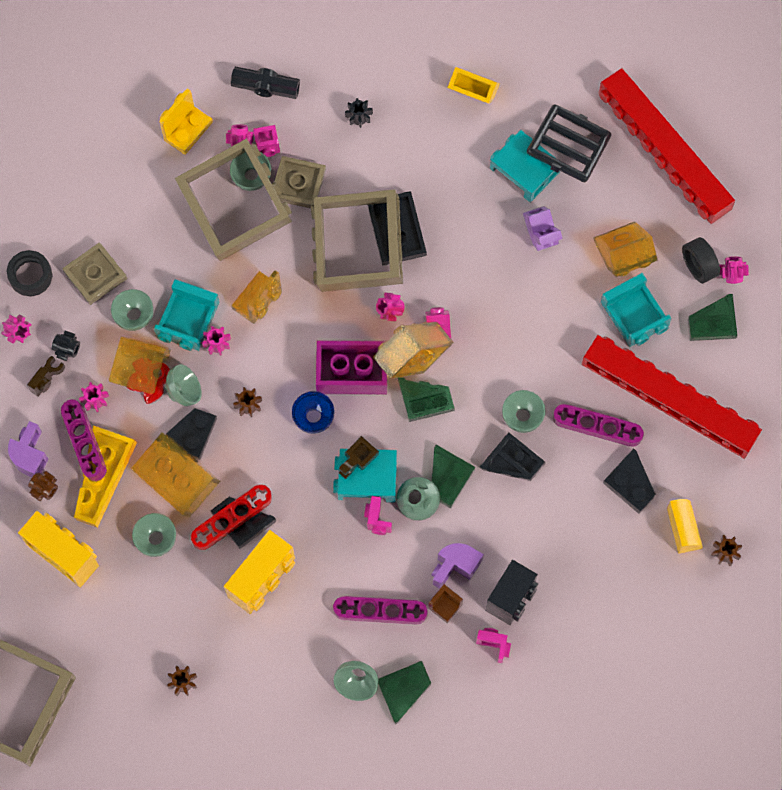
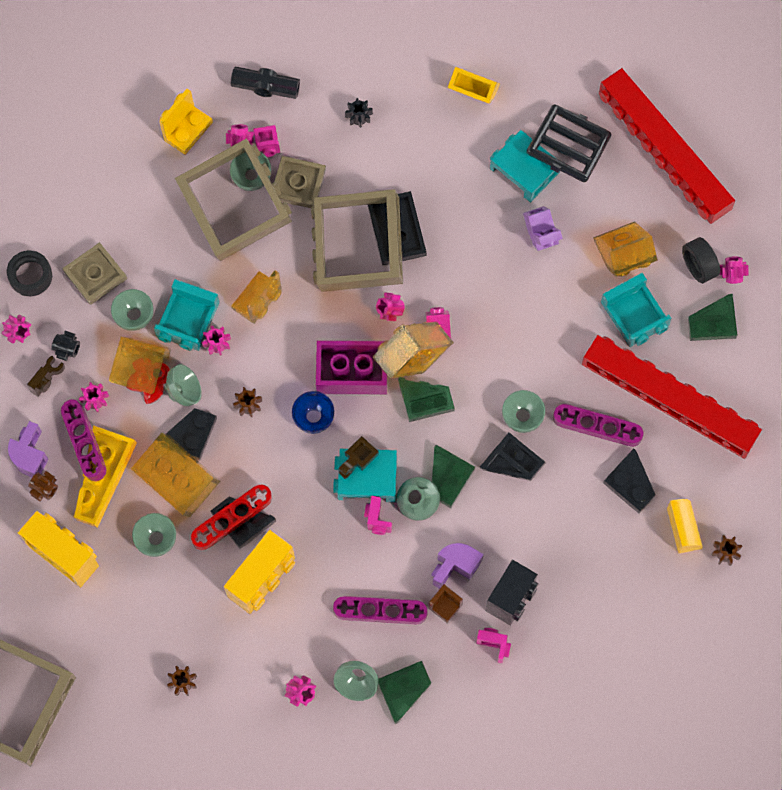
(300, 690): none -> dark pink gear

